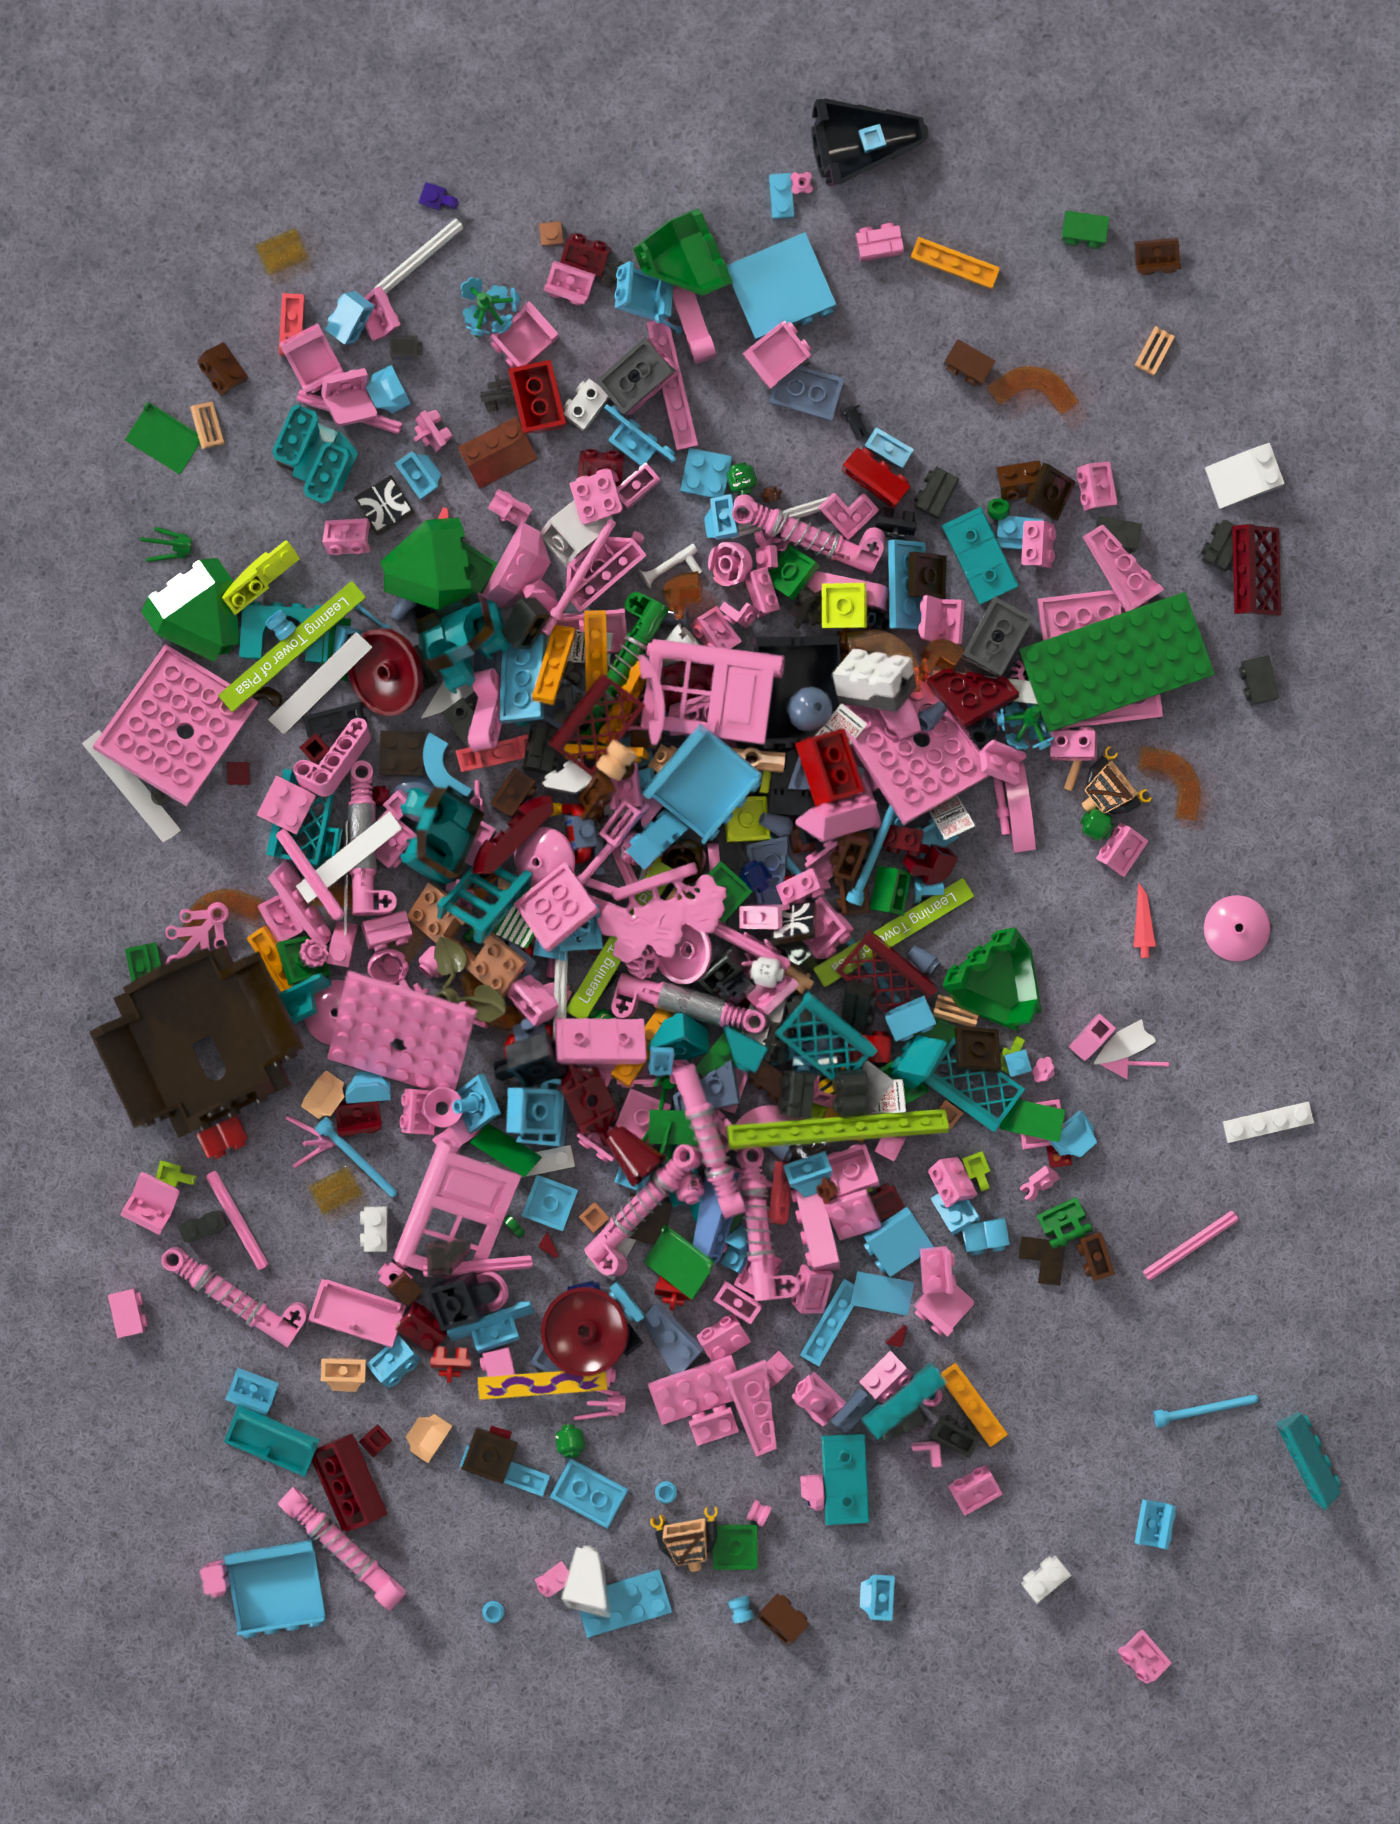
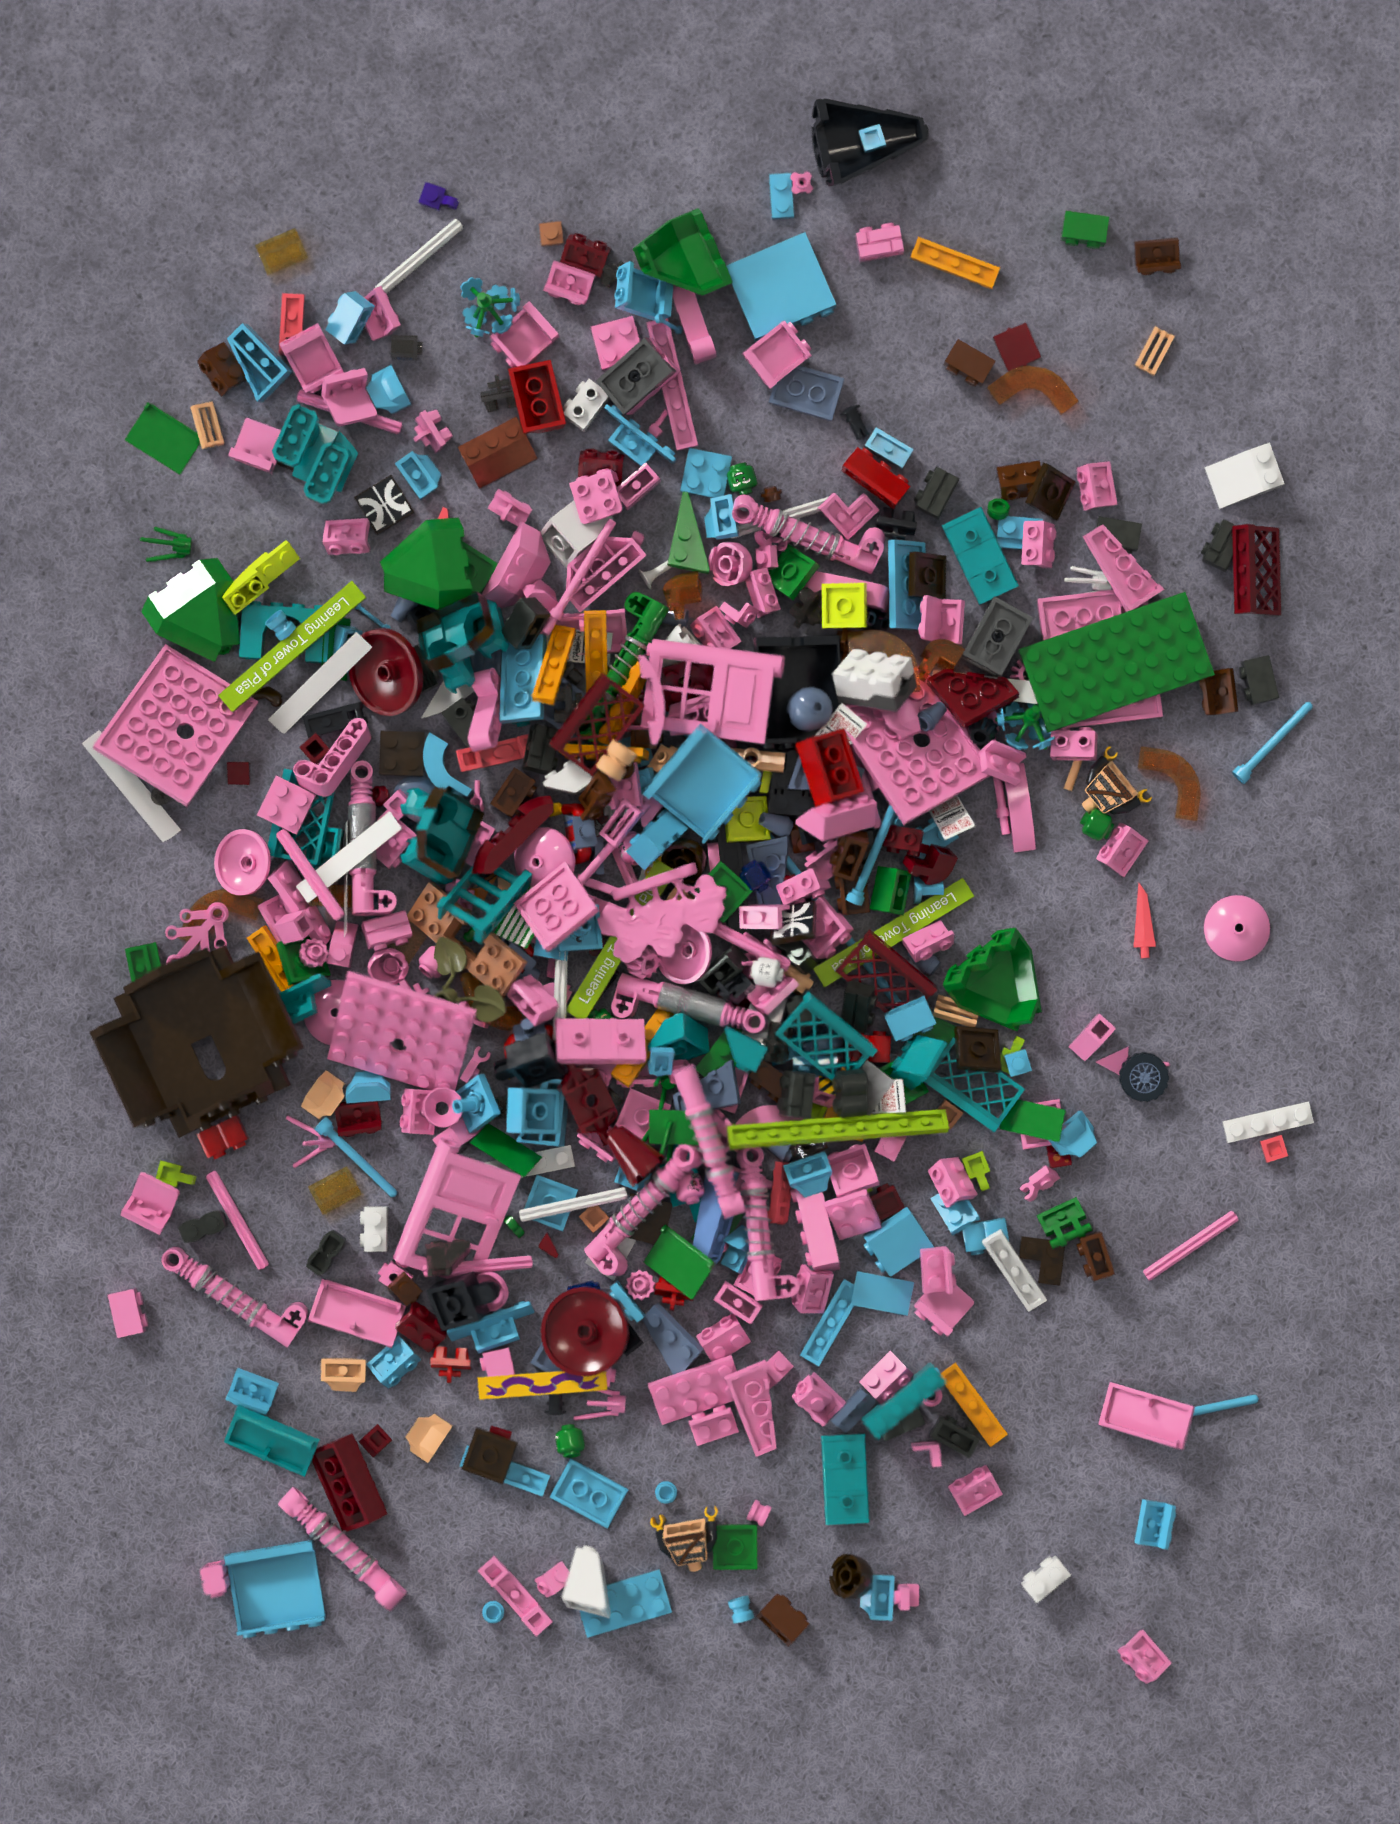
(234, 860): none -> bright pink dish
(256, 445): none -> bright pink bracket
(260, 364): none -> medium azure wedge
(294, 926): none -> bright pink brick
(322, 1258): none -> pearl dark grey brick
(471, 1070): none -> bright pink plate
(515, 1595): none -> bright pink slope
(555, 1405): none -> black pin
(573, 1204): none -> white axle
(614, 340): none -> bright pink plate
(640, 1285): none -> bright pink piece
(654, 428): none -> bright pink hand
(687, 547): none -> green wing
(813, 1491): bright pink rock -> none
(827, 1190): copper plate -> none
(851, 1576): none -> dark brown cylinder
(897, 1337): dark red slope -> none
(906, 1596): none -> bright pink bracket
(928, 941): none -> bright pink bracket
(1014, 1270): none -> white plate
(1016, 347): none -> dark red piece
(1043, 1070): bright pink plant -> none
(1098, 581): none -> white plant
(1125, 1043): white sticker -> none
(1144, 1076): none -> black wheel
(1146, 1415): none -> bright pink container
(1219, 693): none -> reddish brown bracket
(1243, 772): none -> medium azure piece
(1273, 1148): none -> coral plate
(1309, 1459): teal slope -> none

